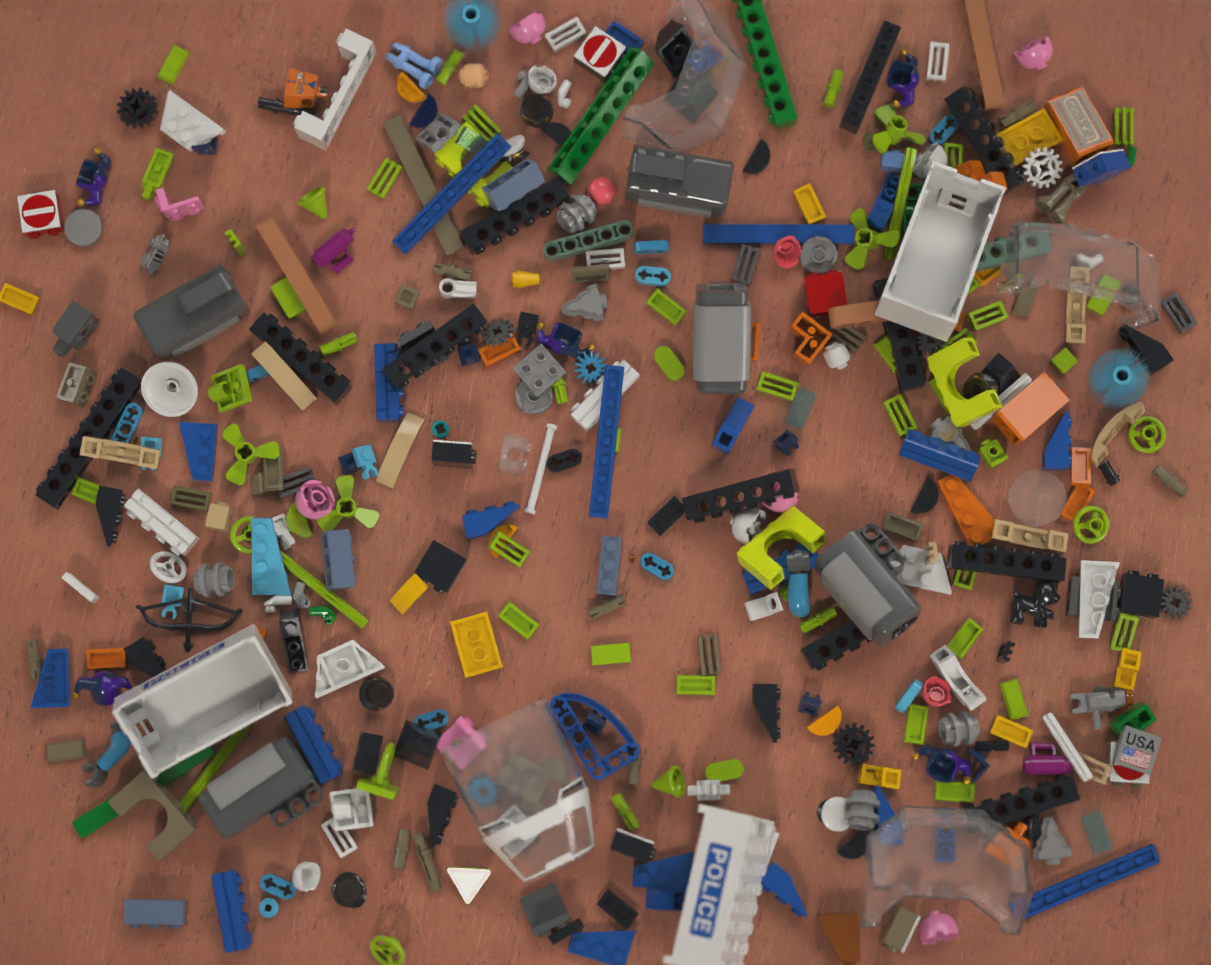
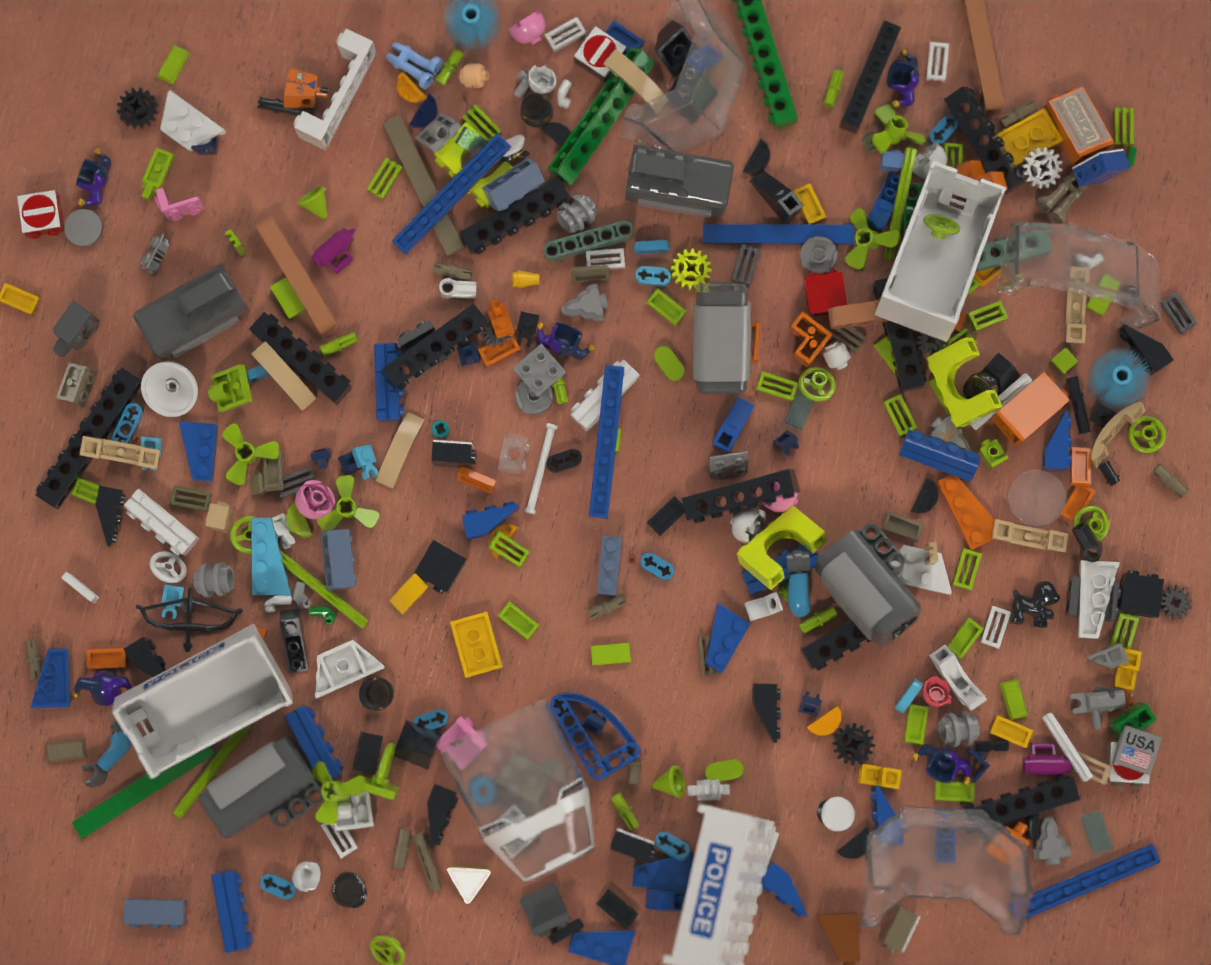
(178, 826): dark tan arch -> none
(275, 907): medium azure plate -> none
(321, 455): none -> dark blue tile
(329, 809): none -> lime piece
(407, 297): dark tan tile -> none
(476, 480): none -> orange tile
(500, 319): none -> orange plate
(583, 372): dark azure gear -> none
(601, 191): coral hair -> none
(632, 76): none -> tan slope
(670, 850): none -> dark azure beam
(685, 263): none -> neon yellow gear
(695, 685): lime tile -> none
(725, 637): none -> blue wing
(728, 464): none -> light grey hinge
(777, 196): none -> black slope
(787, 252): coral hair -> none
(821, 376): none -> lime piece
(862, 810): light grey piece -> none
(937, 928): bright pink cylinder -> none
(941, 225): none -> lime piece
(990, 642): none -> white tile
(1002, 654): black tile -> none
(1024, 302): dark tan tile -> none
(1035, 53): bright pink cylinder -> none
(1054, 573): black brick -> none
(1078, 405): none -> black pin
(1087, 541): none -> black piece
(1102, 415): none -> black tile
(1110, 657): none -> light grey tile

